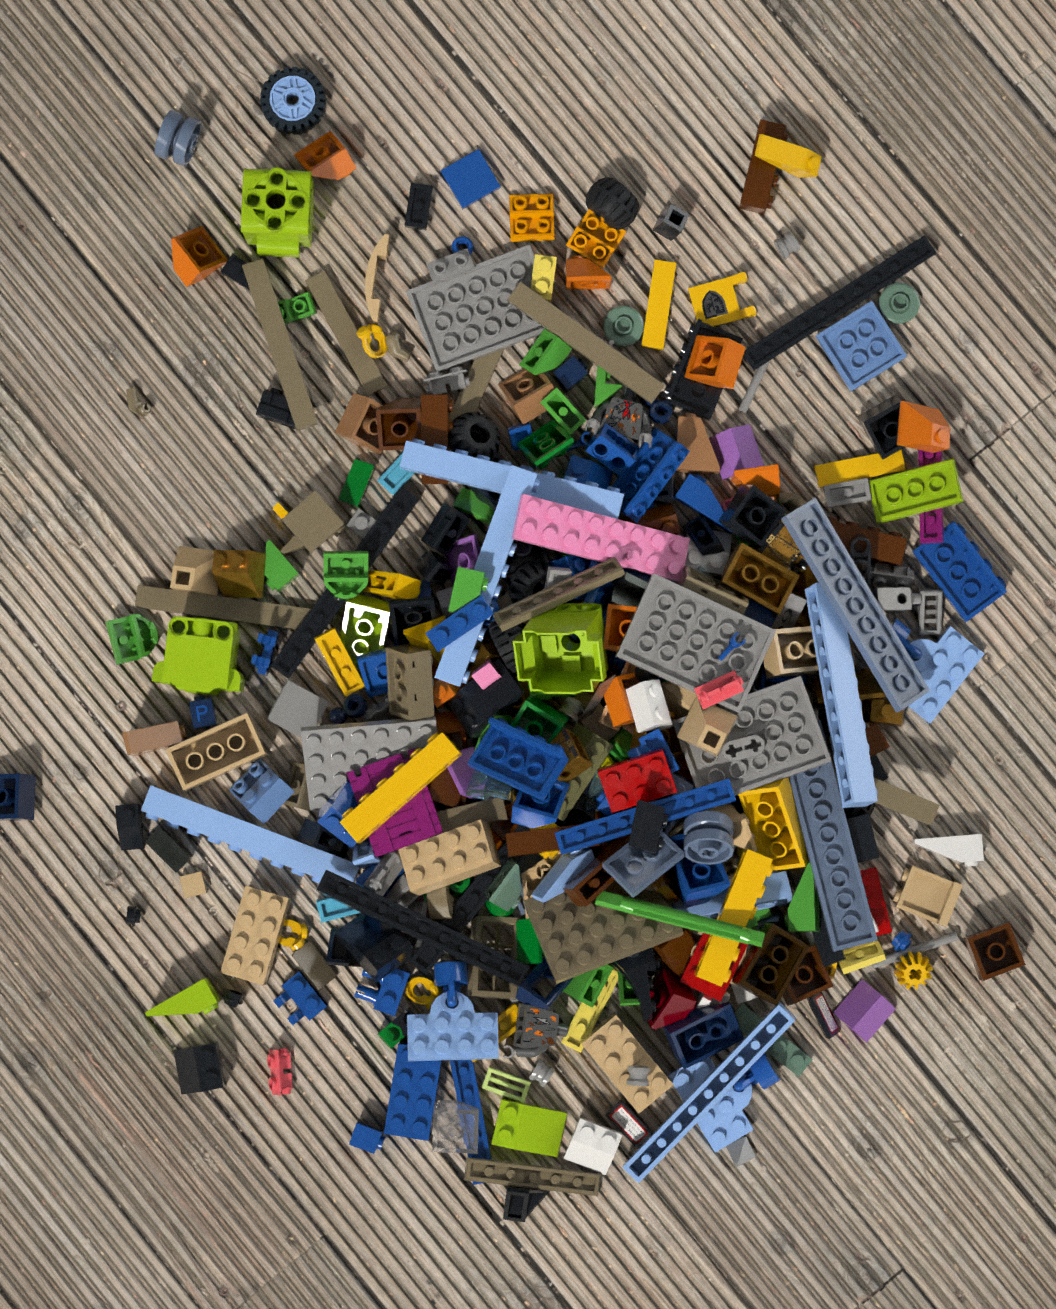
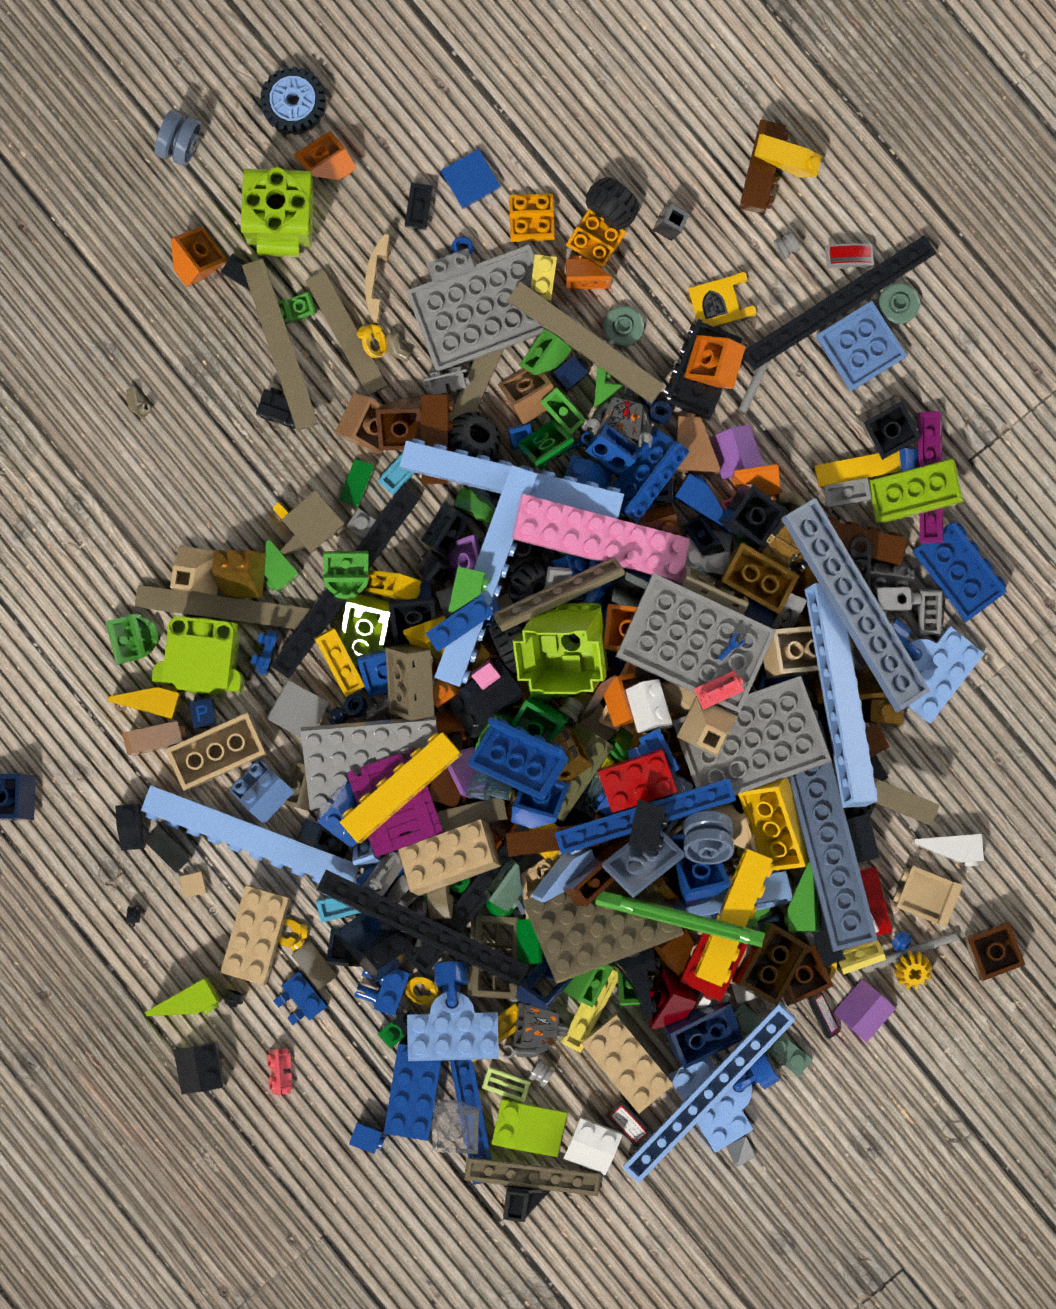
(156, 701): none -> yellow slope
(638, 1075): light grey wheel -> none
(658, 304): yellow tile -> none
(741, 743): light grey beam -> none
(847, 255): none -> slope
(909, 459): none -> blue tile
(922, 428): orange slope -> none

